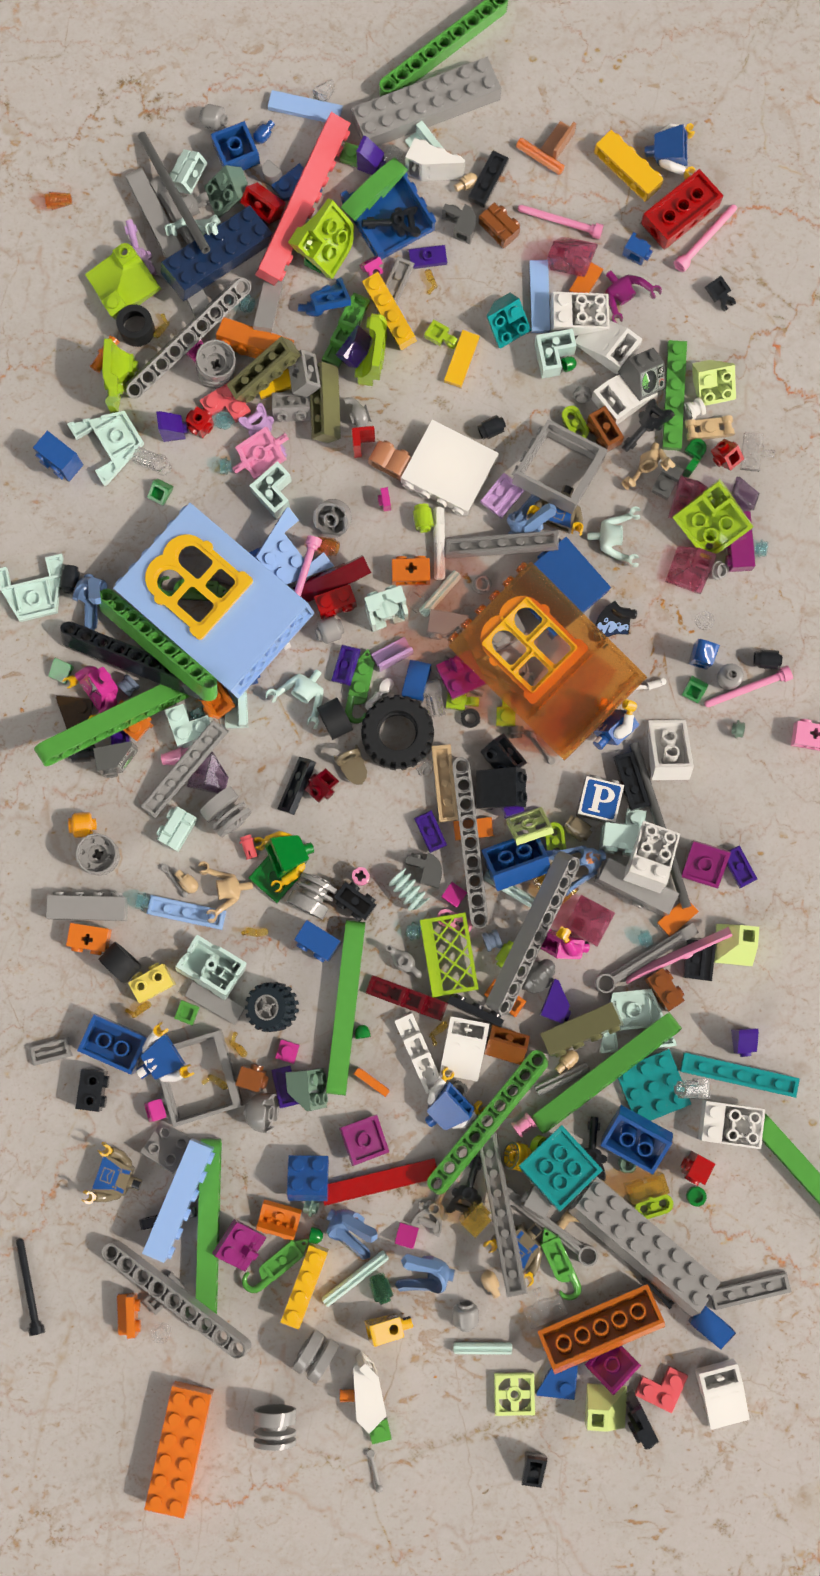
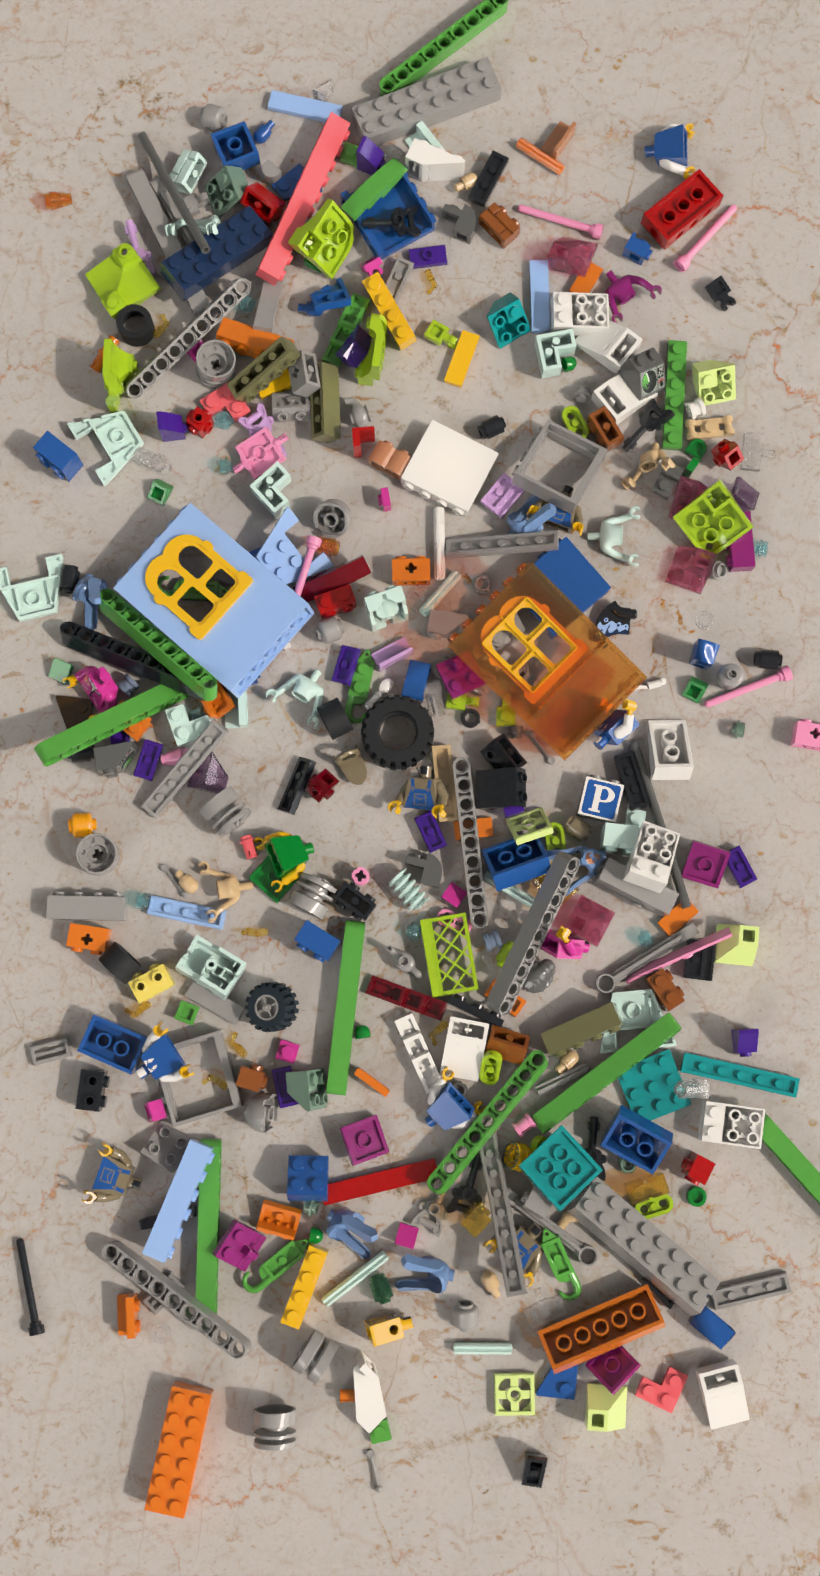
(148, 760): none -> dark purple plate
(177, 828): light aqua brick -> none
(422, 793): none -> torso
(423, 517): lime brick -> none
(490, 1067): none -> lime plate
(556, 1004): dark purple slope -> none
(628, 165): yellow brick -> none
(639, 1423): black plate -> none

